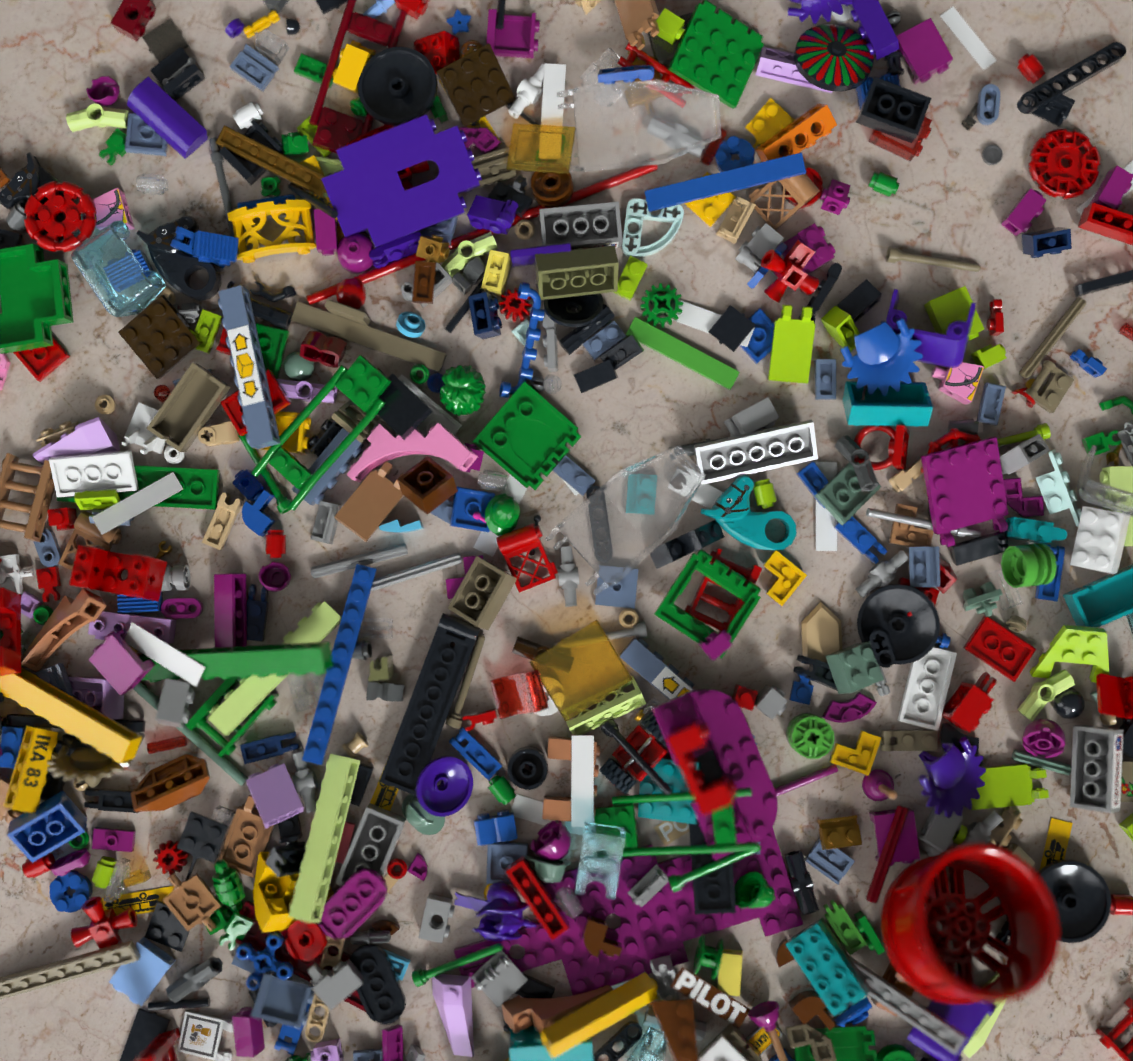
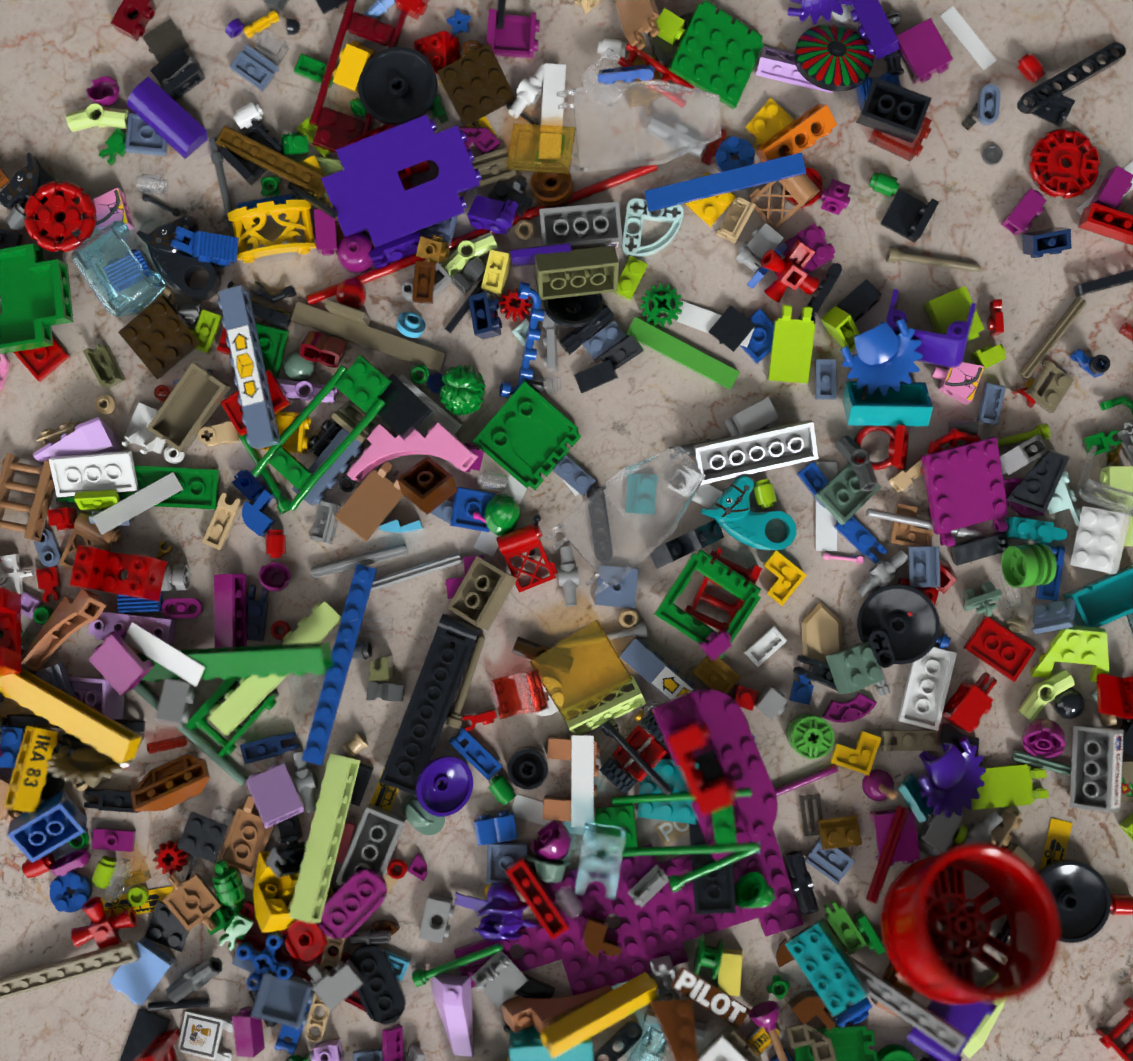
(104, 366): none -> olive hinge
(137, 895): none -> lime tile
(145, 197): none -> black hinge
(274, 629): none -> red plate
(342, 484): none -> black hinge
(615, 44): none -> white brick
(716, 674): none -> pearl gold plate
(765, 646): none -> white plate
(782, 991): none -> green plate
(809, 797): none -> clear smoke tile
(859, 560): none -> bright pink hinge
(908, 215): none -> black bracket
(911, 792): none -> teal plate
(1040, 482): none -> black wing
(1053, 616): none -> sand blue plate
(1093, 361): none -> black bush

